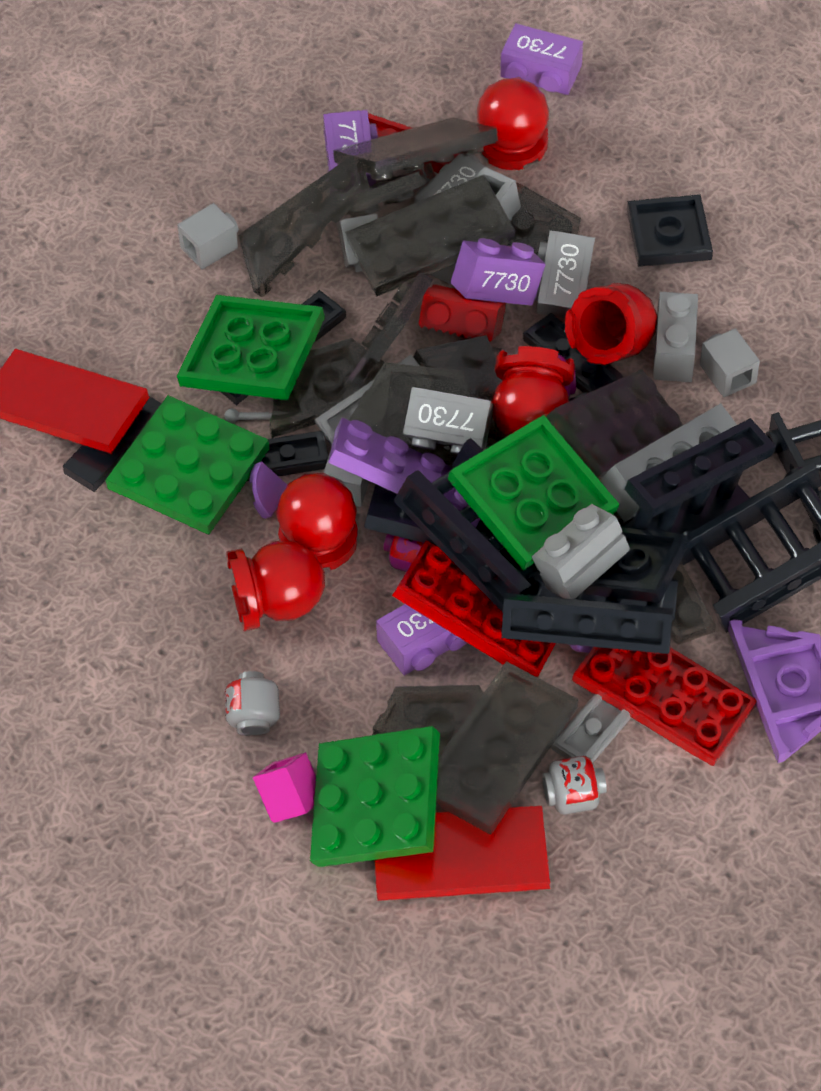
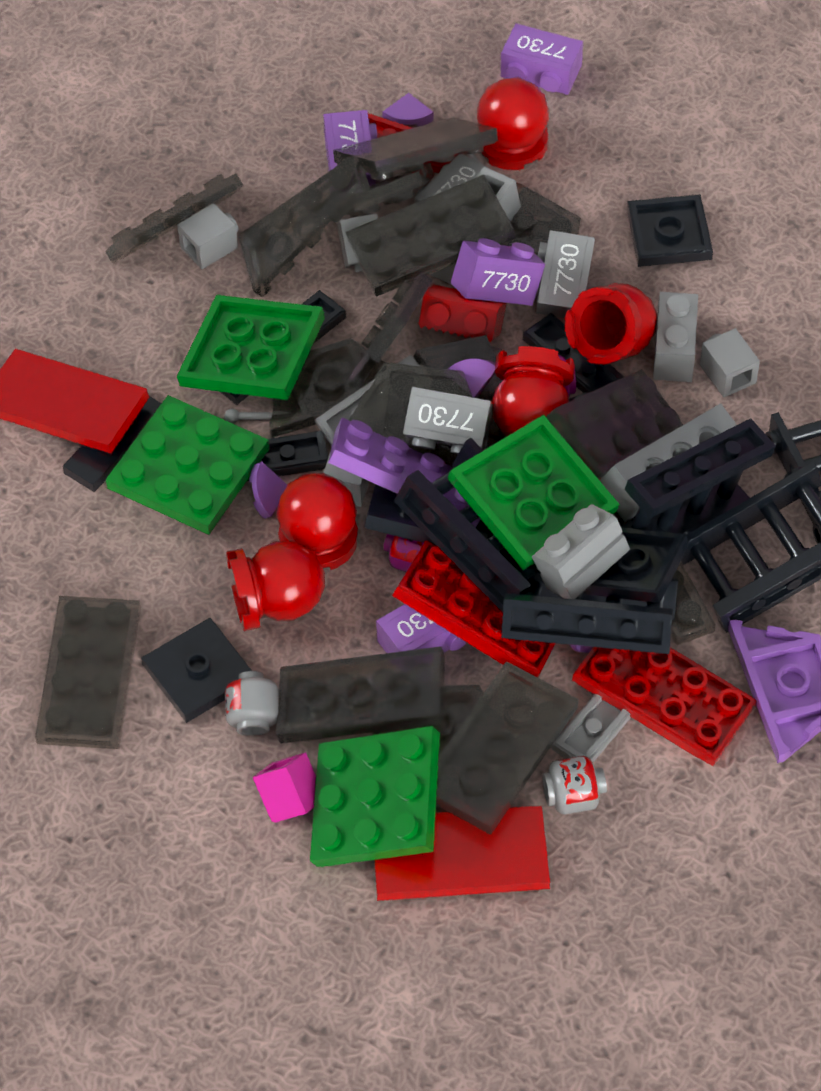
(88, 672): none -> clear smoke plate
(162, 222): none -> clear smoke wing
(195, 669): none -> black plate
(361, 695): none -> clear smoke plate
(409, 111): none -> medium lavender tile
(477, 372): none -> medium lavender tile

